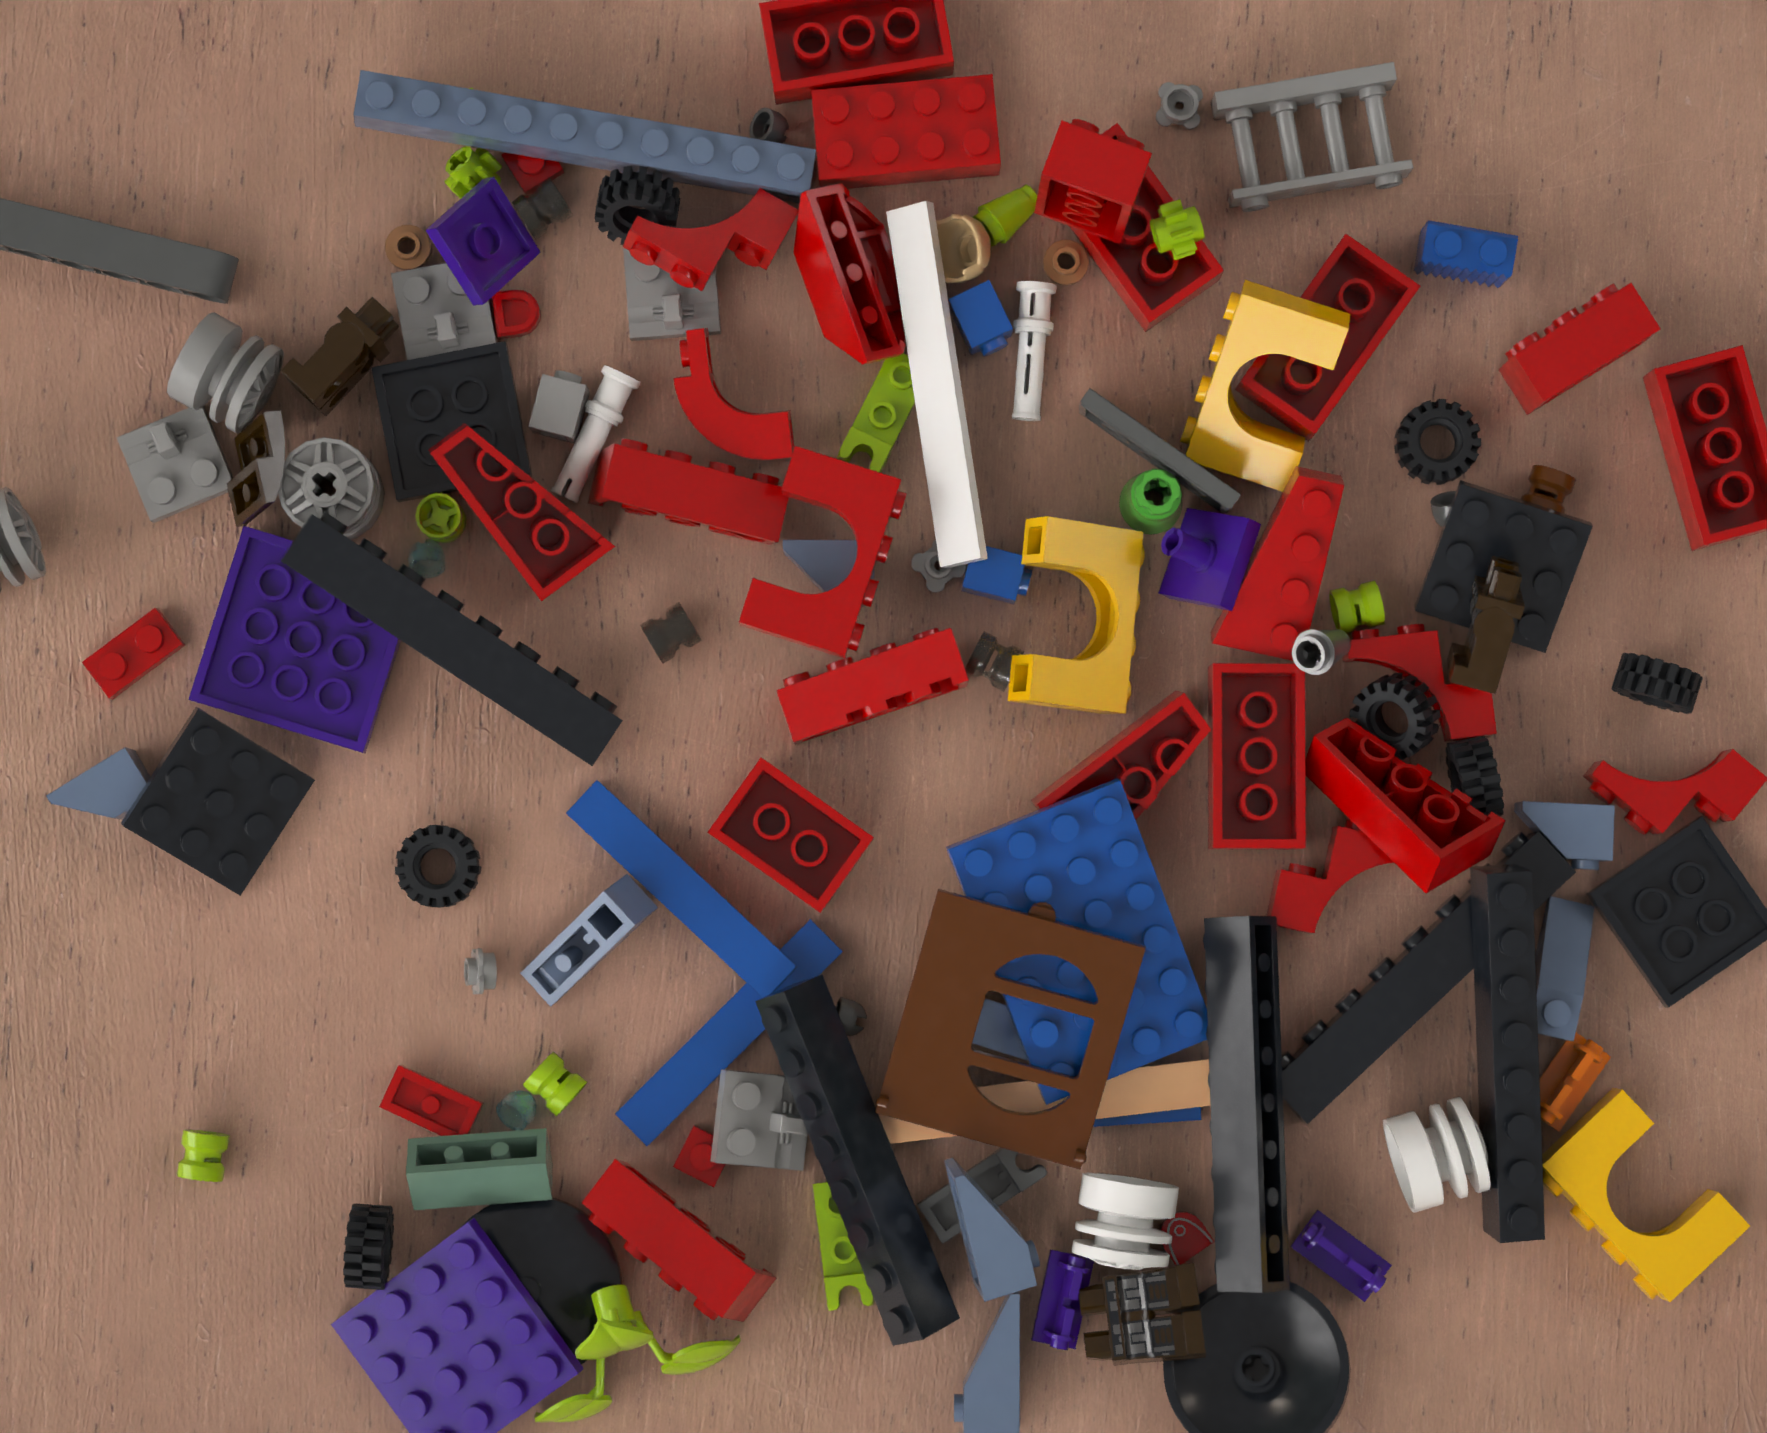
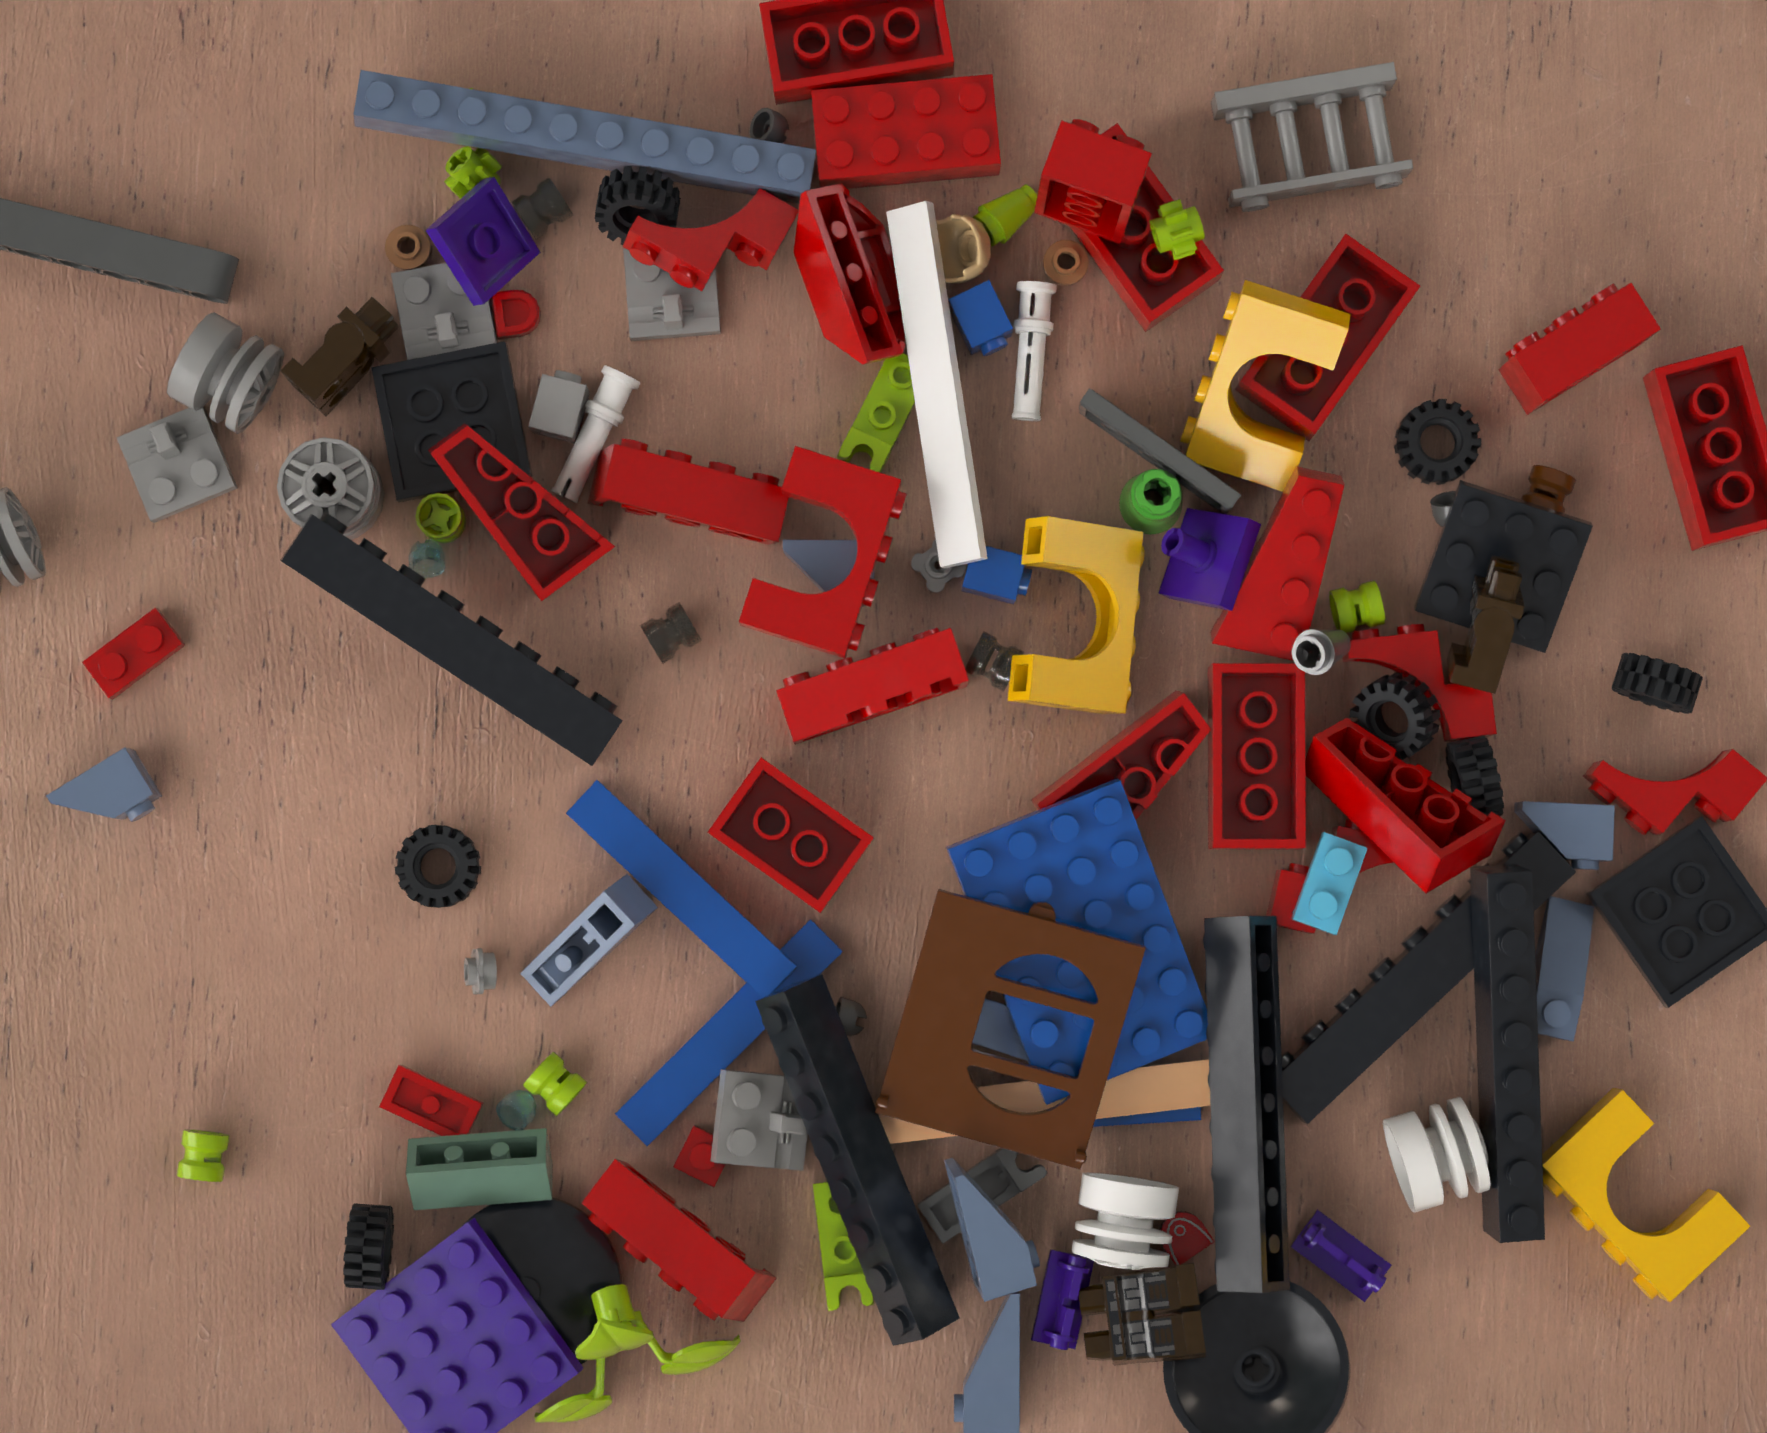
(217, 801): black plate -> none
(261, 462): dark brown slope -> none
(292, 651): dark purple plate -> none
(531, 170): red plate -> none
(724, 425): red arch -> none
(1188, 96): light grey plate -> none
(1329, 883): none -> medium azure plate
(1465, 253): blue brick -> none
(1569, 1079): orange hinge -> none

